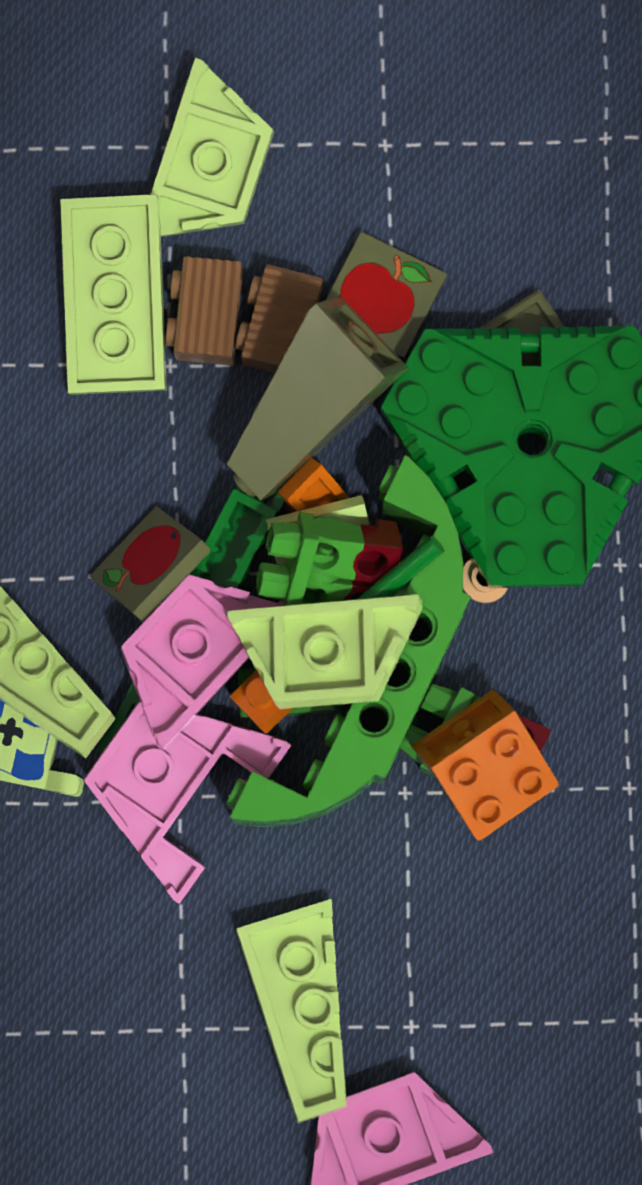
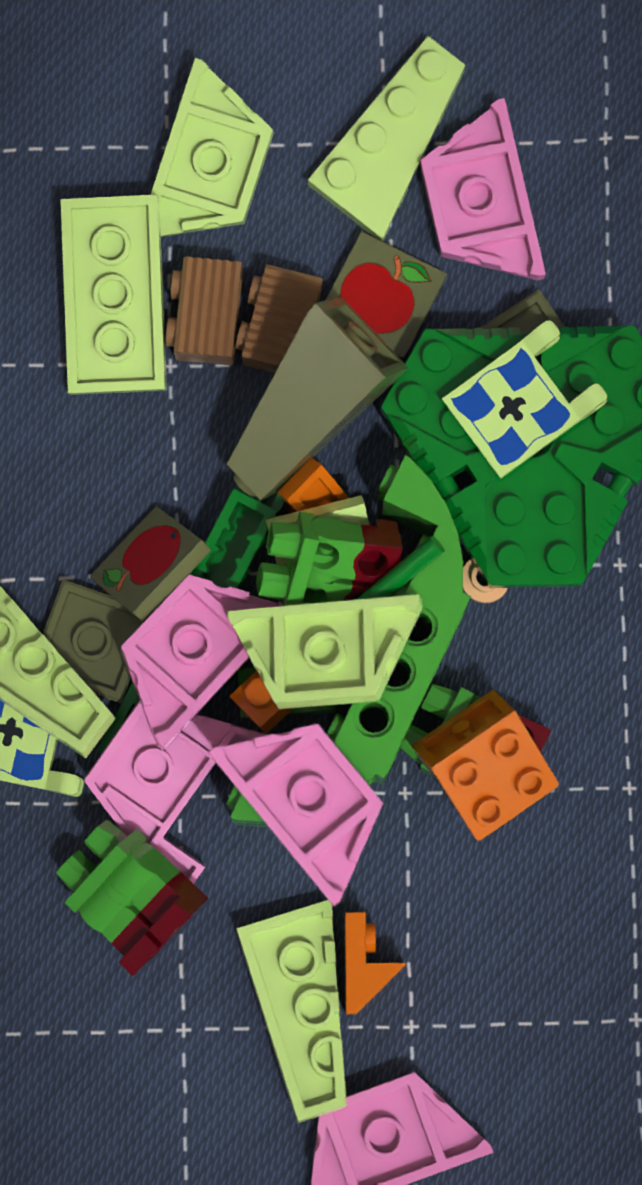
(88, 634): none -> olive tile
(130, 895): none -> bright green hips
(307, 800): none -> bright pink wing
(363, 978): none -> orange slope
(381, 151): none -> yellowish green wing
(482, 198): none -> bright pink wing
(515, 406): none -> yellowish green flag

